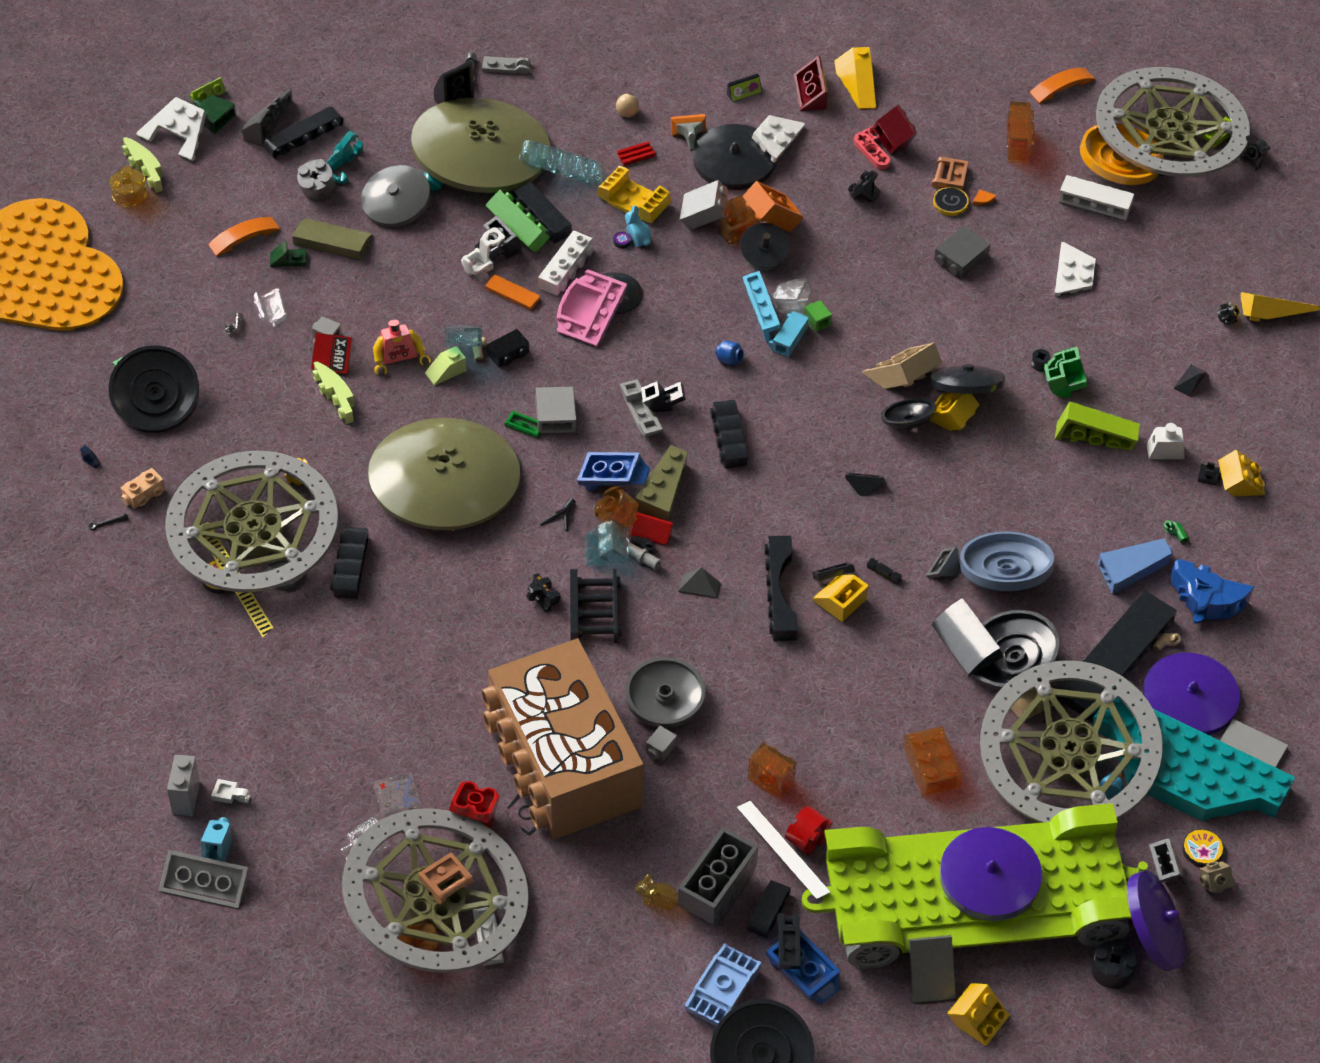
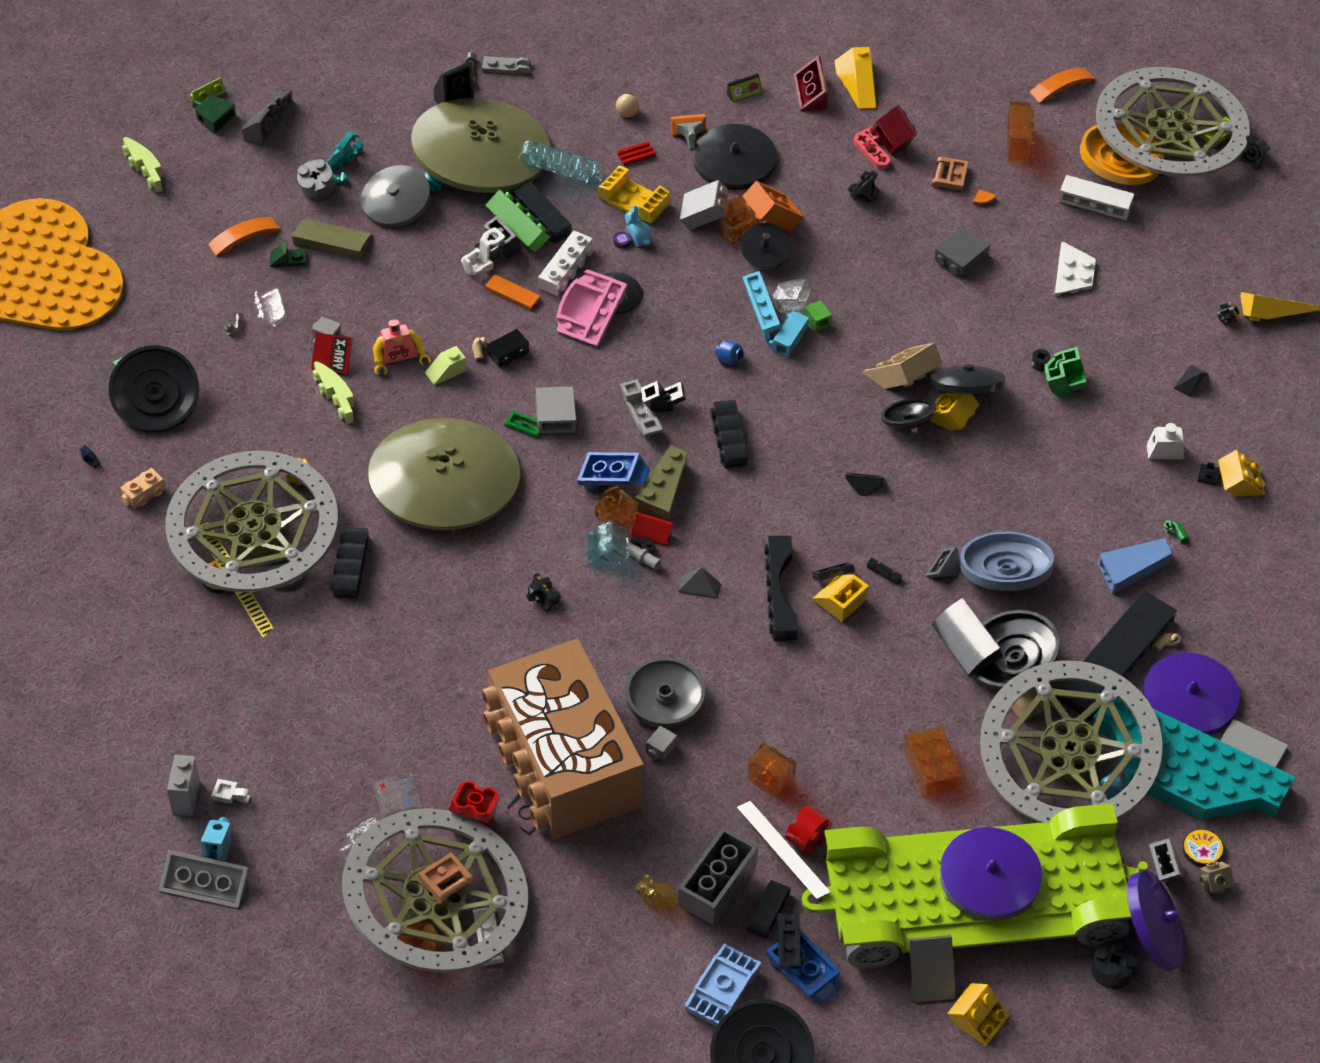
(92, 526): black hinge -> none
(128, 187): clear yellow brick -> none
(180, 119): white wing -> none
(303, 131): black beam -> none
(463, 335): clear light blue slope -> none
(566, 508): black plant -> none
(577, 598): black fence -> none
(776, 135): white wing -> none
(950, 201): black tile -> none
(1096, 427): lime wedge -> none
(1207, 593): blue animal -> none

